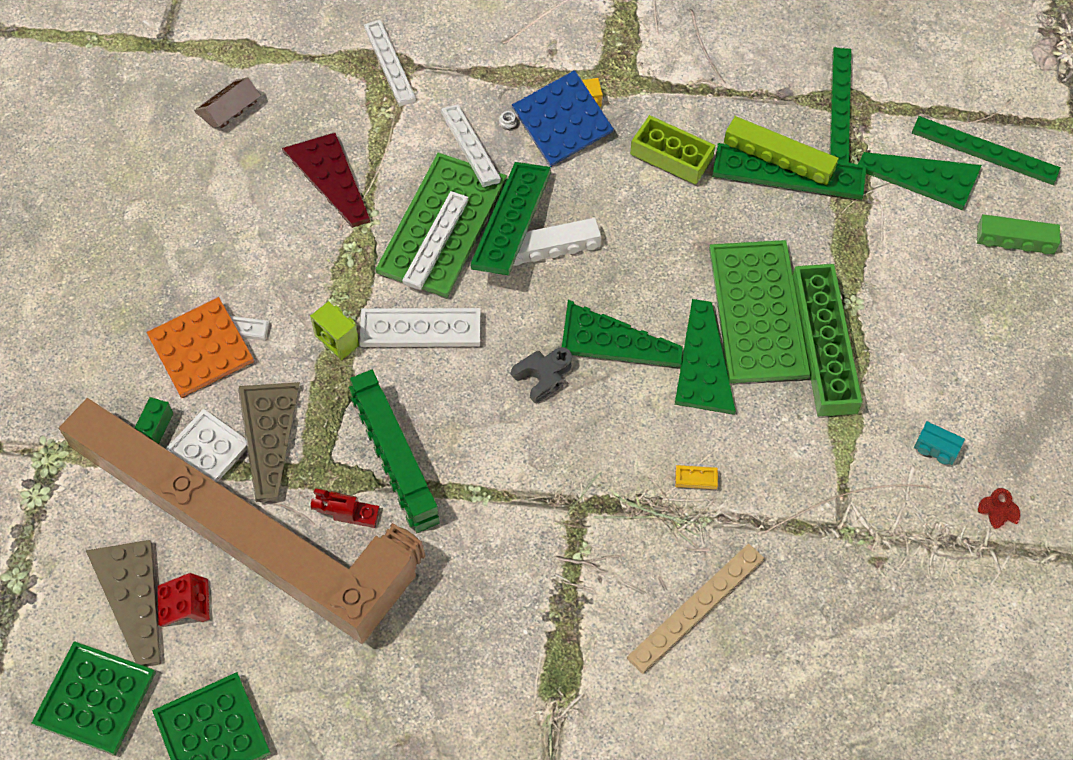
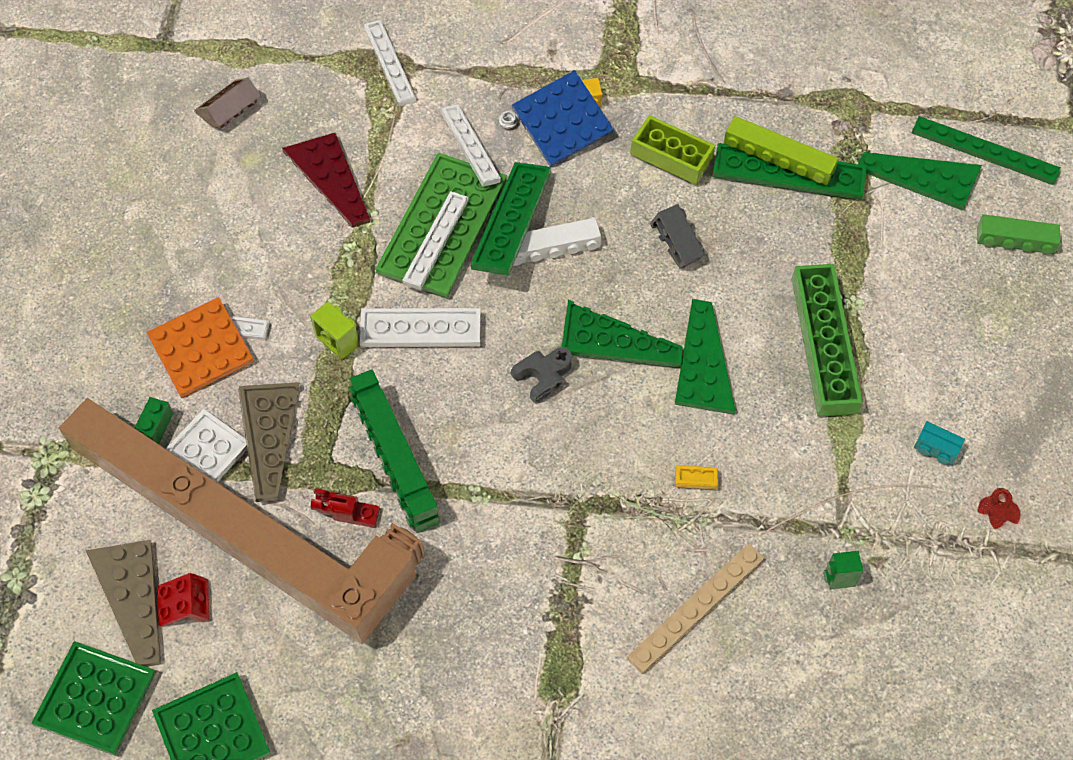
(678, 236): none -> dark grey wedge
(758, 312): bright green plate -> none
(840, 103): green plate -> none
(843, 570): none -> green brick

